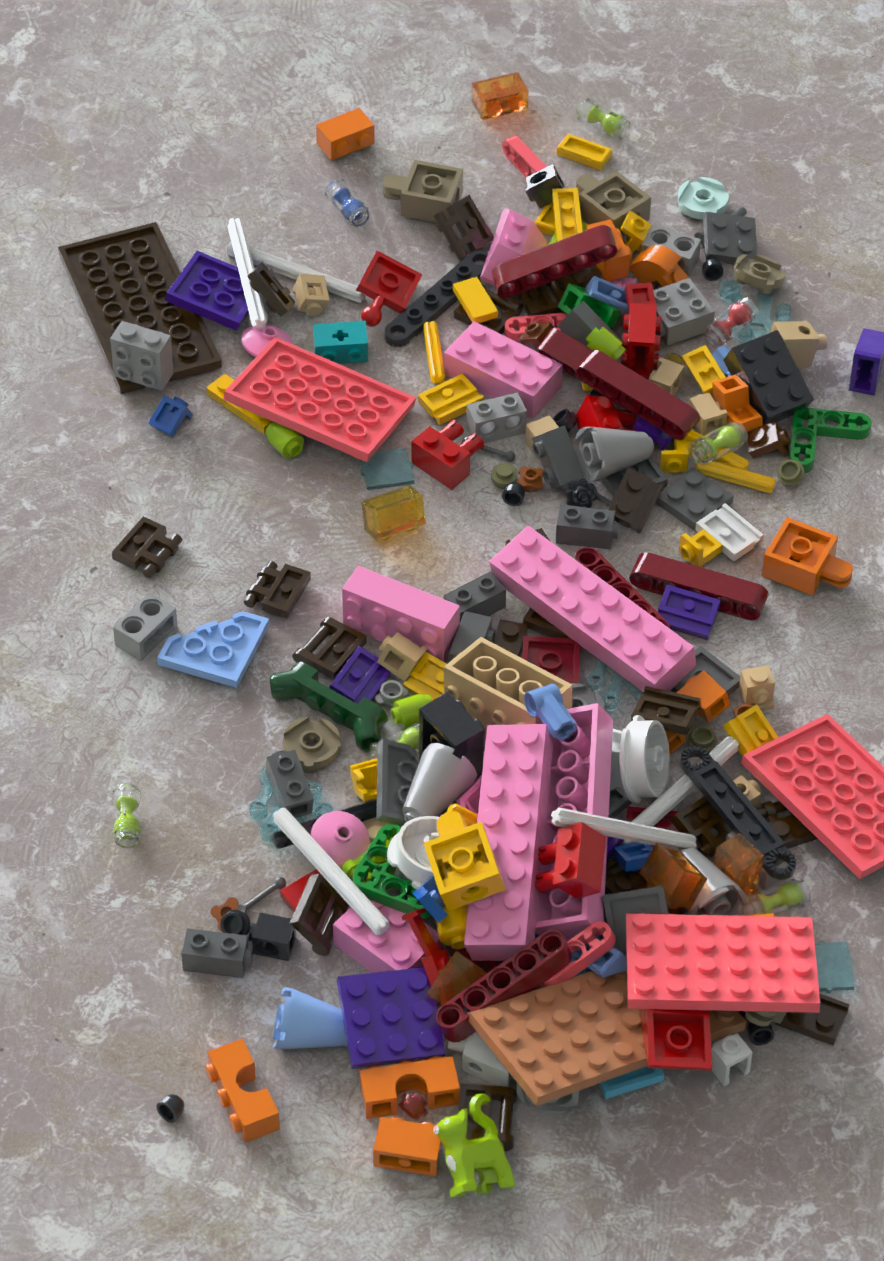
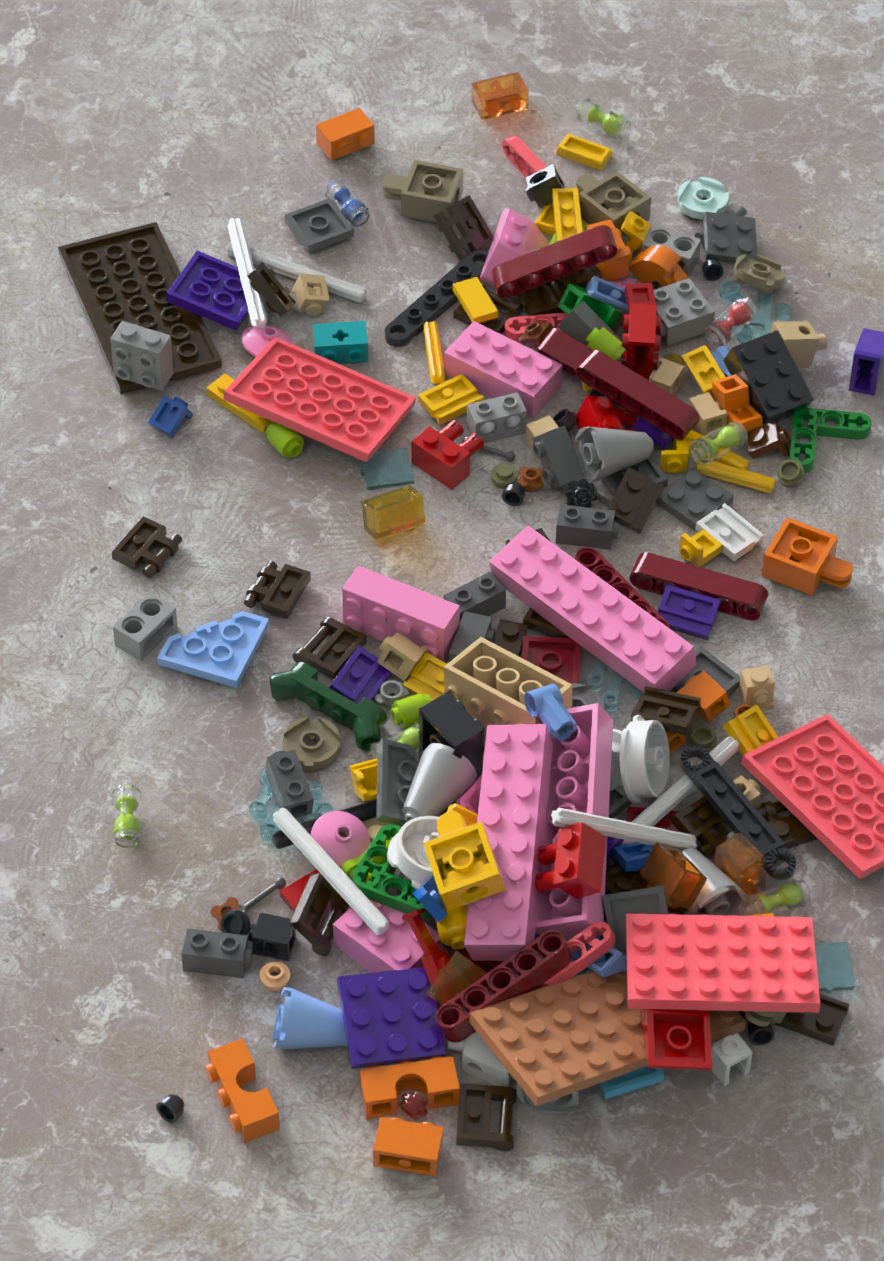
(275, 983): none -> light nougat plate
(319, 225): none -> dark grey plate
(387, 284): red plate -> none
(478, 1155): lime animal -> none

